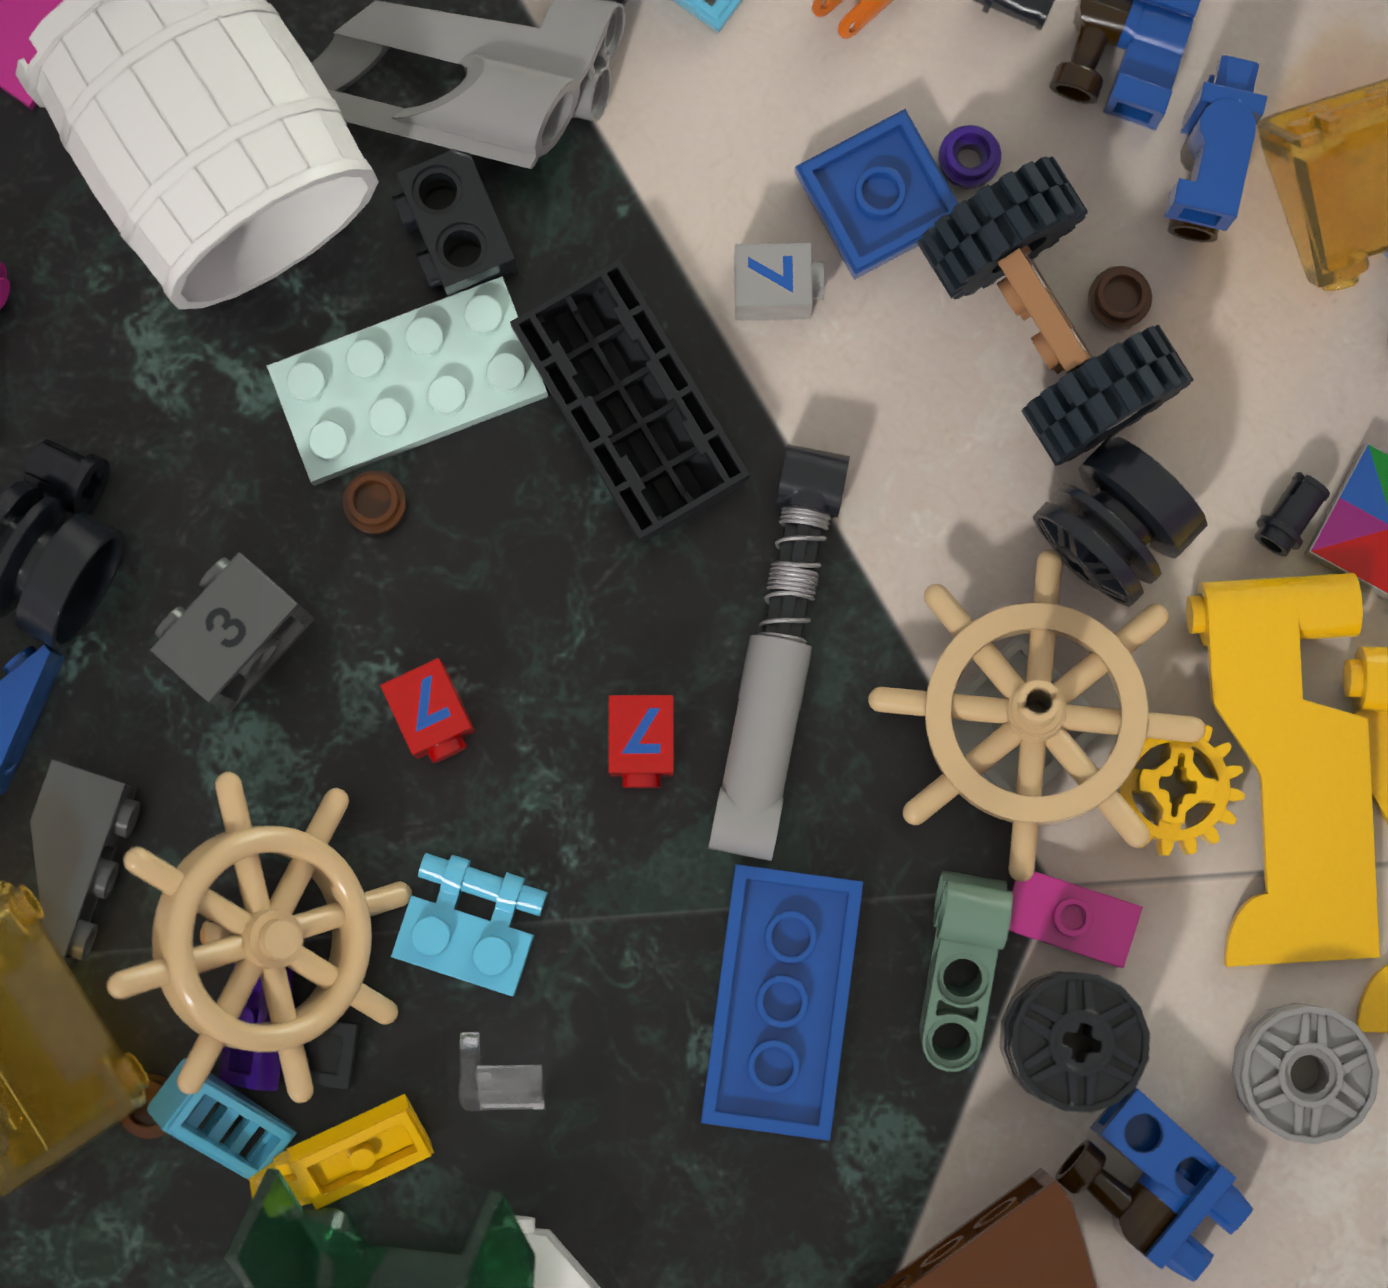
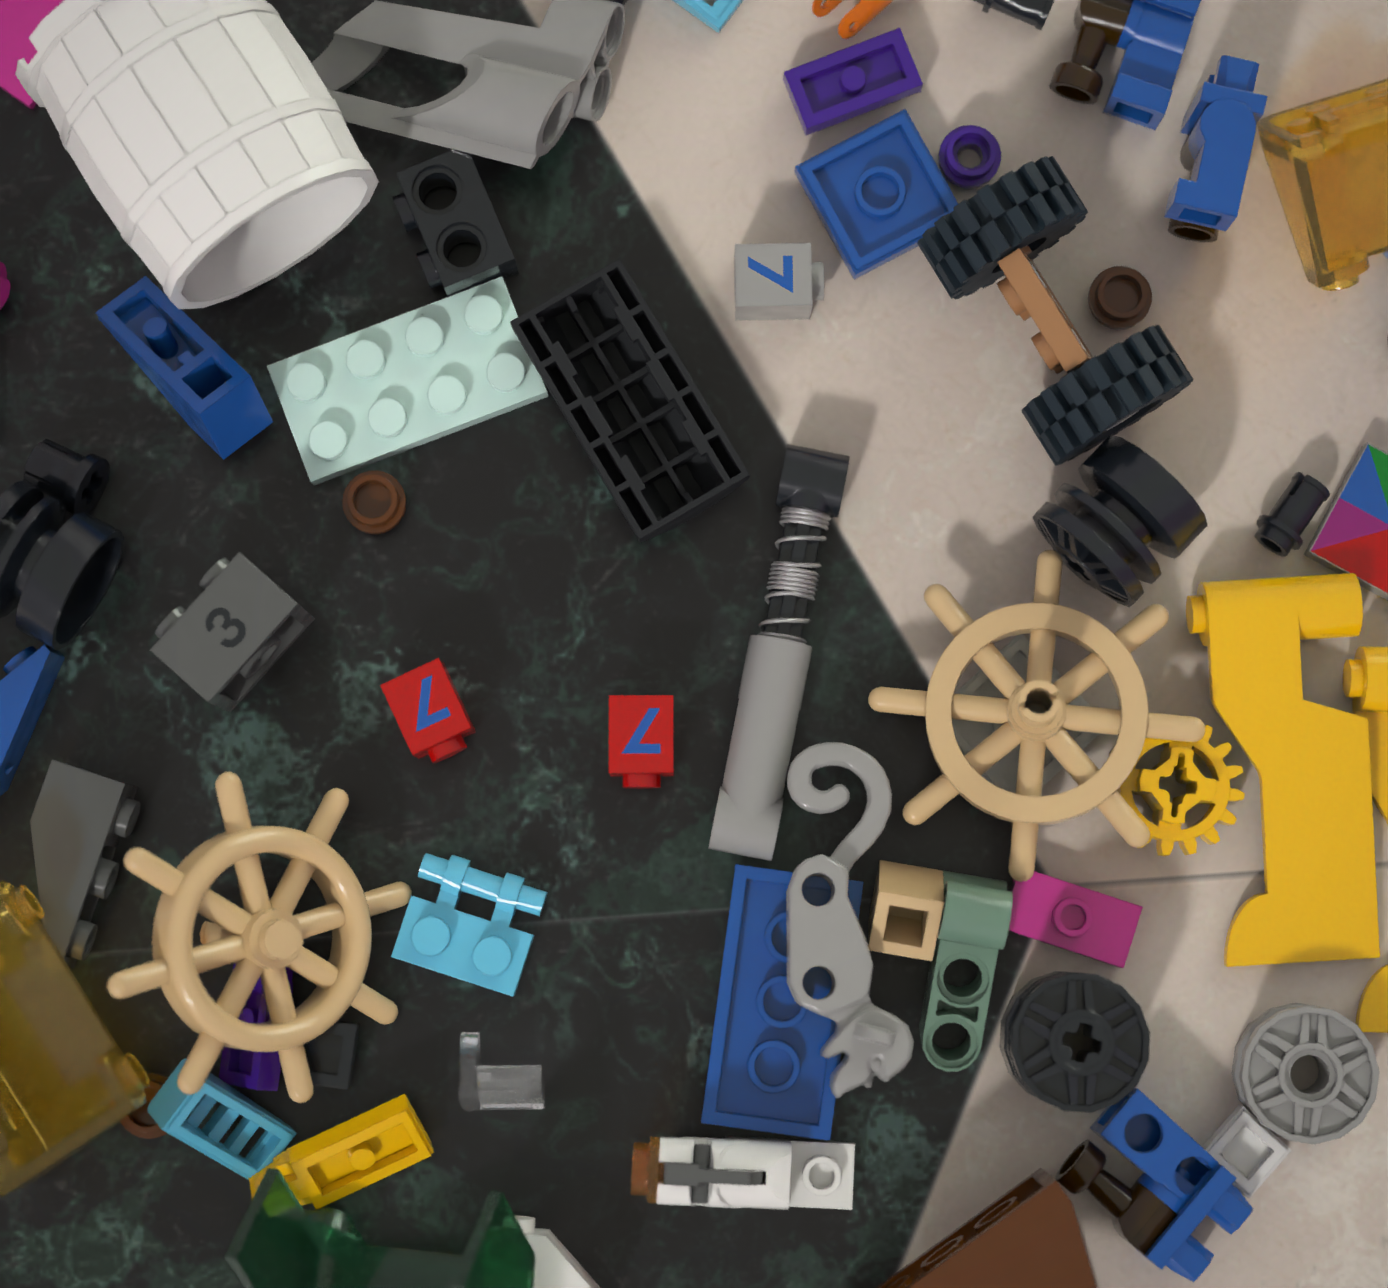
(187, 367): none -> blue slope
(744, 1172): none -> white plate
(831, 934): none -> light grey animal
(852, 81): none -> dark purple plate
(906, 910): none -> tan brick
(1246, 1150): none -> white tile

